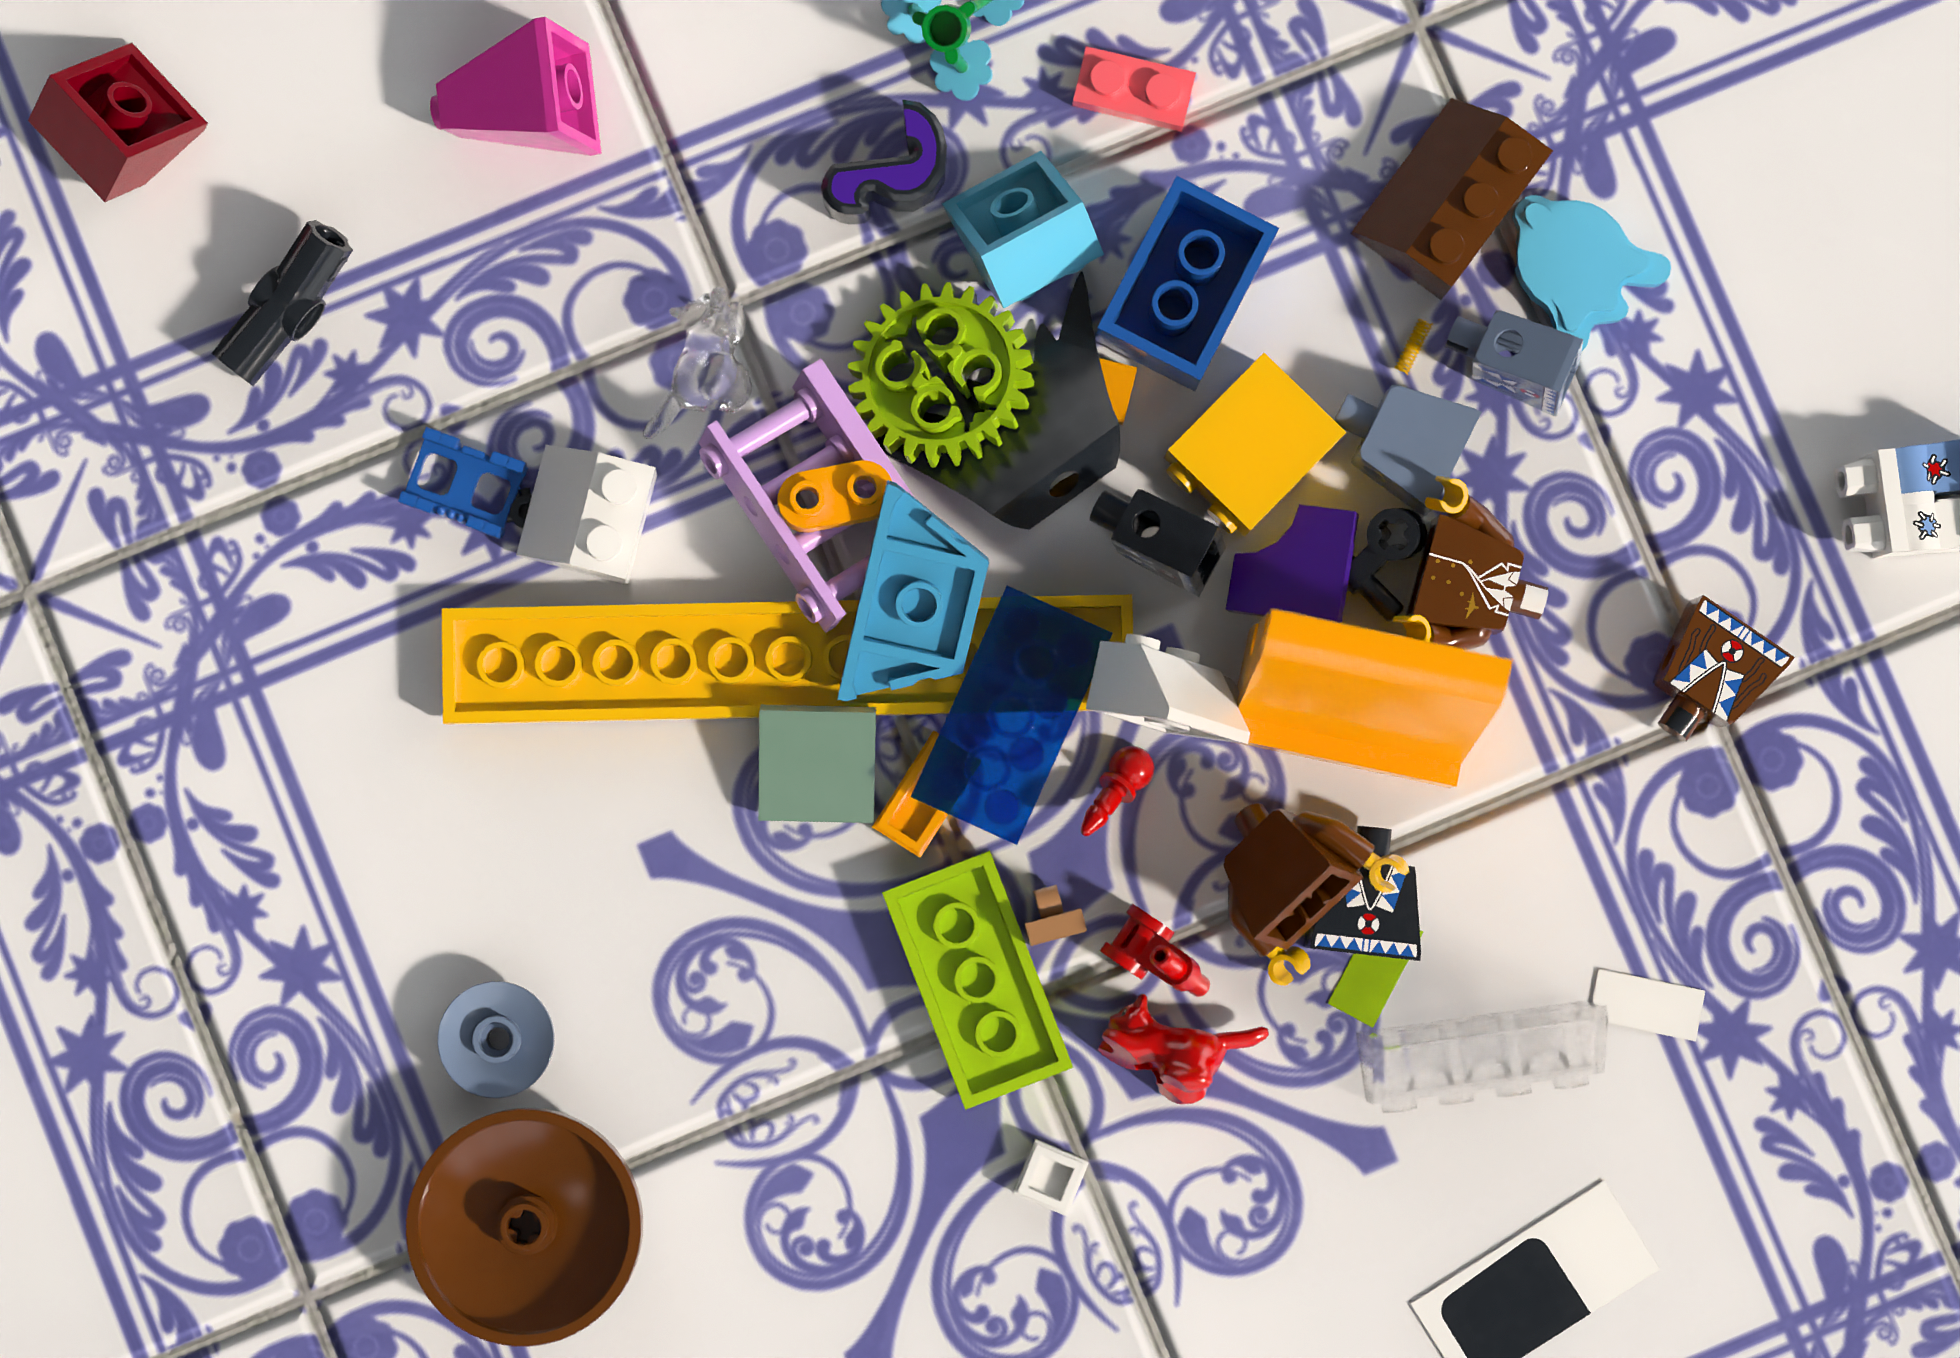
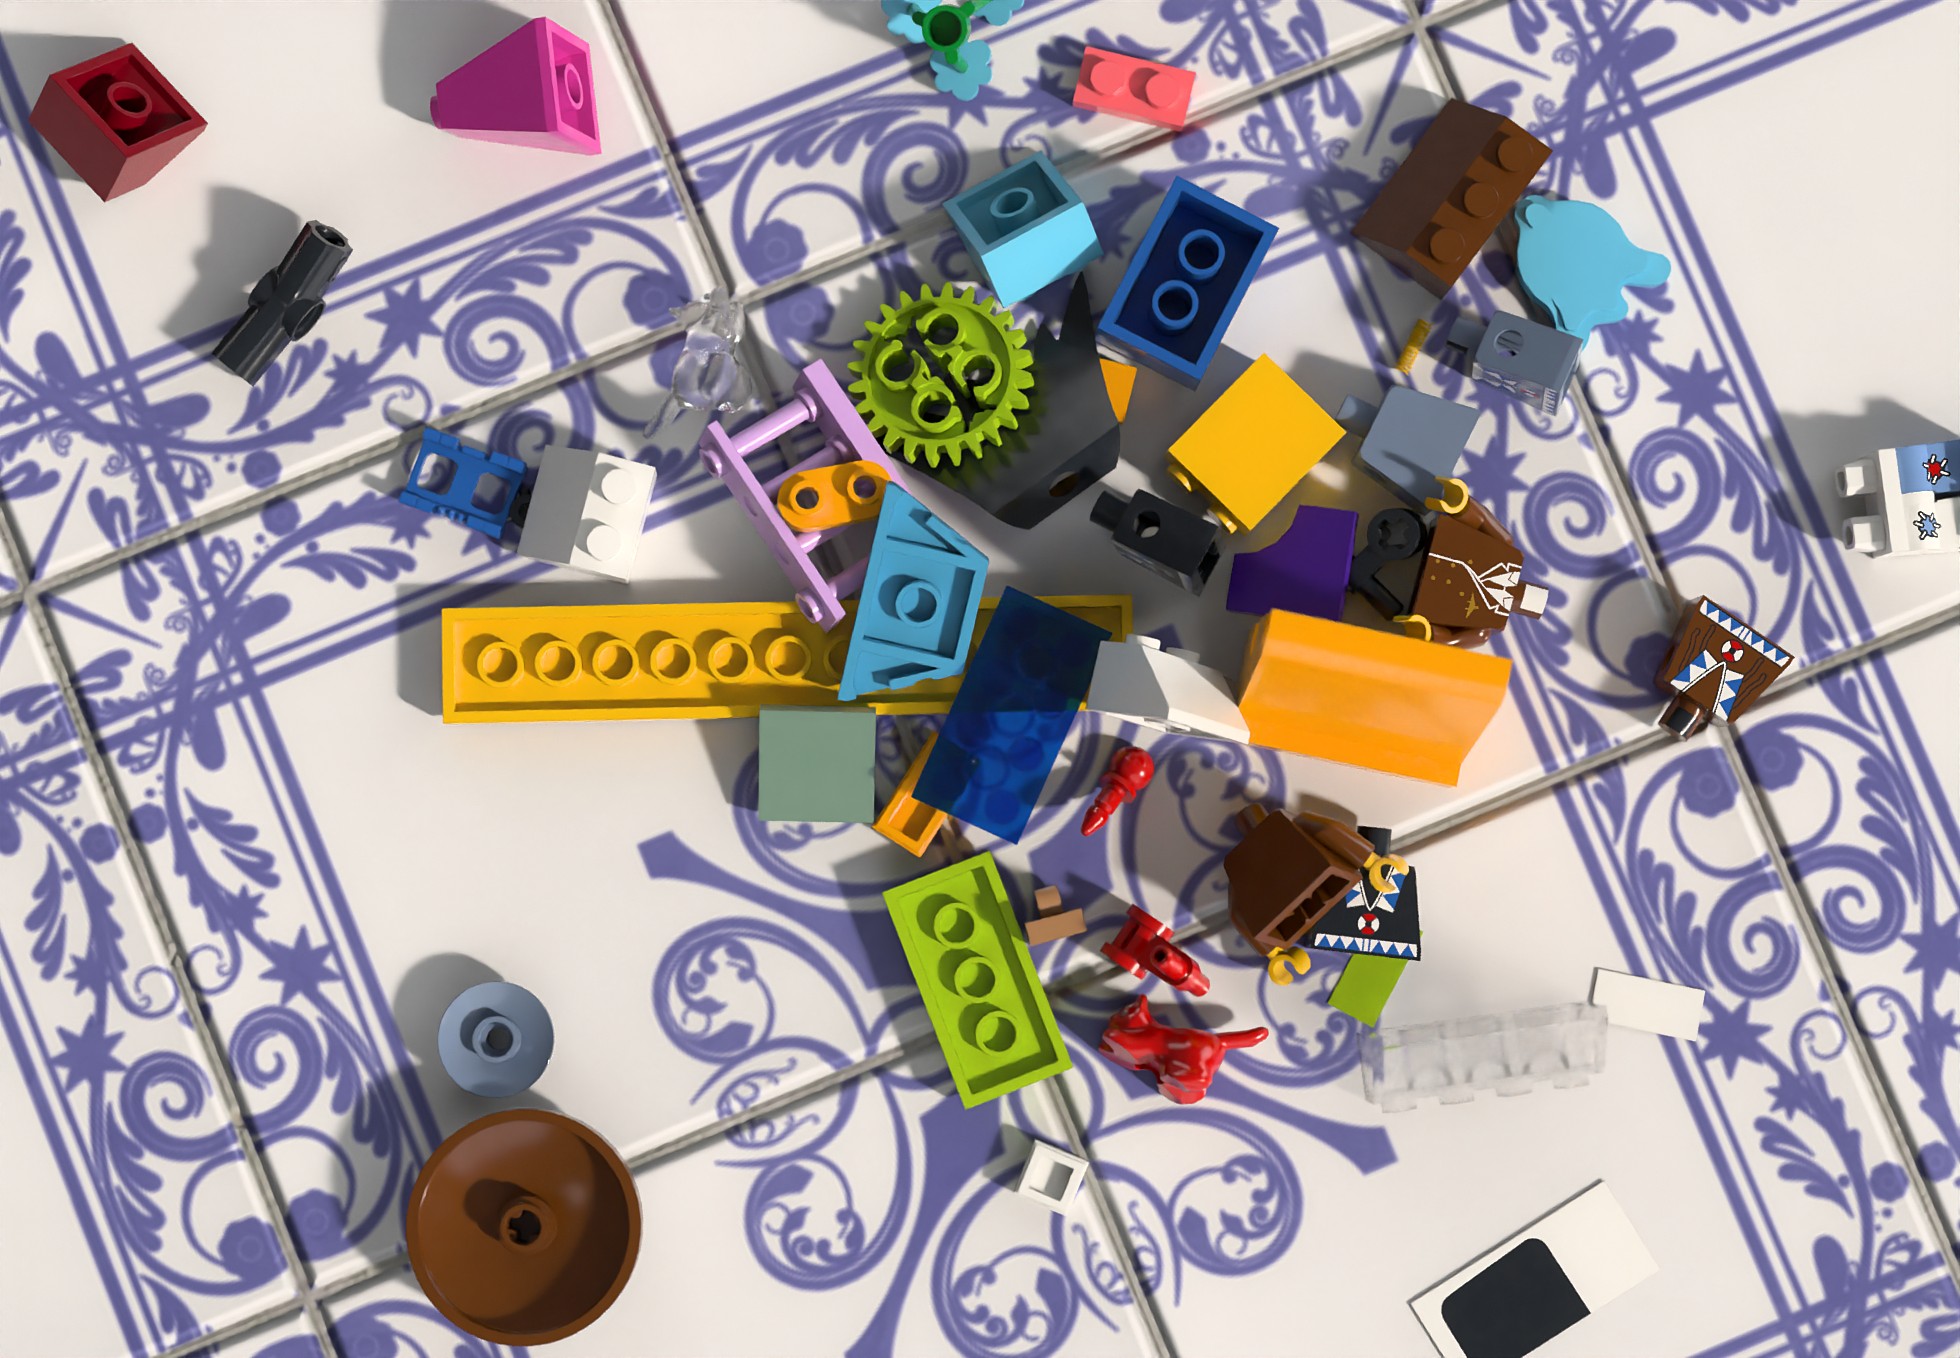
(893, 182): black animal -> none

